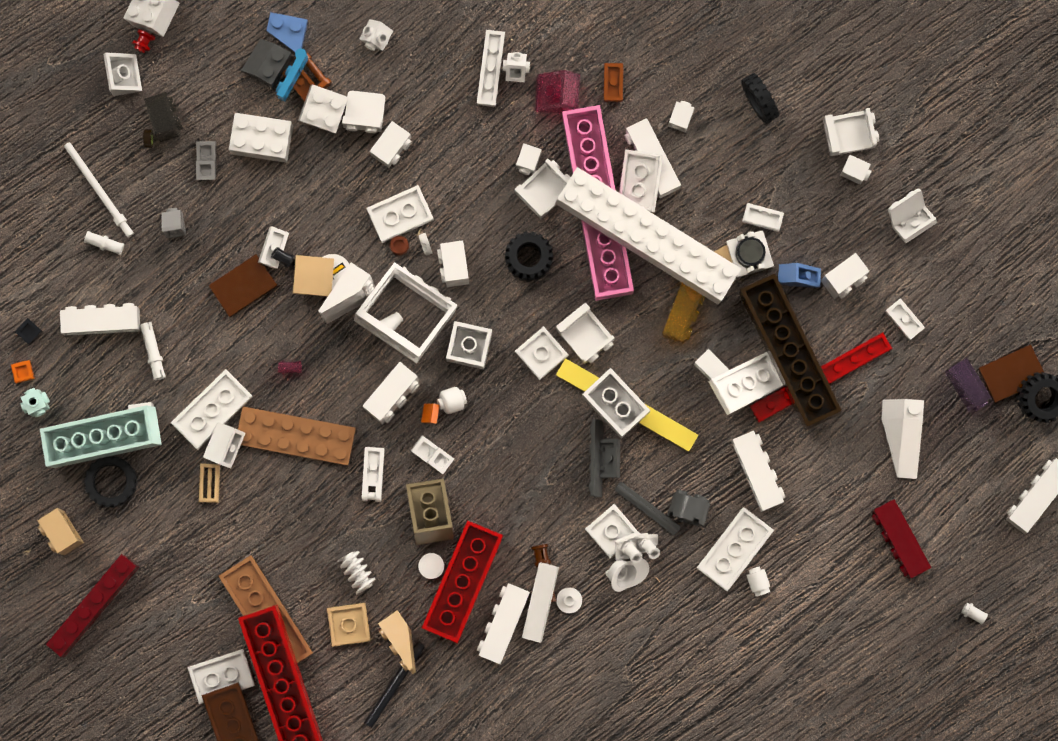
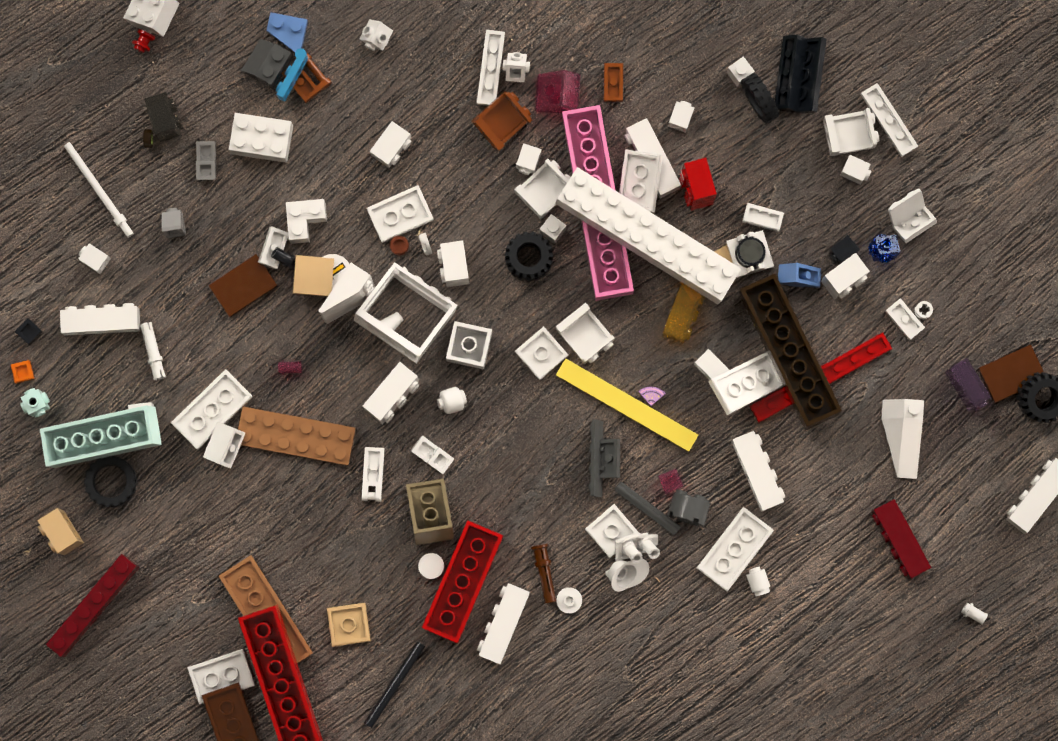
(94, 258): none -> white brick
(104, 243): white pin -> none
(122, 73): white slope -> none
(209, 485): tan tile -> none
(302, 213): none -> white brick
(323, 108): white brick -> none
(357, 572): white piece -> none
(364, 112): white bracket -> none
(400, 636): tan slope -> none
(430, 413): orange tile -> none
(502, 119): none -> dark orange panel
(540, 602): white tile -> none
(552, 229): none -> white brick
(615, 403): white brick -> none
(651, 394): none -> lavender tile
(670, 481): none -> clear pink plate
(698, 184): none -> red brick
(739, 71): none -> white brick
(800, 74): none -> black slope
(843, 250): none -> black brick
(884, 248): none -> clear blue brick
(889, 120): none -> white plate
(927, 314): none -> white bush

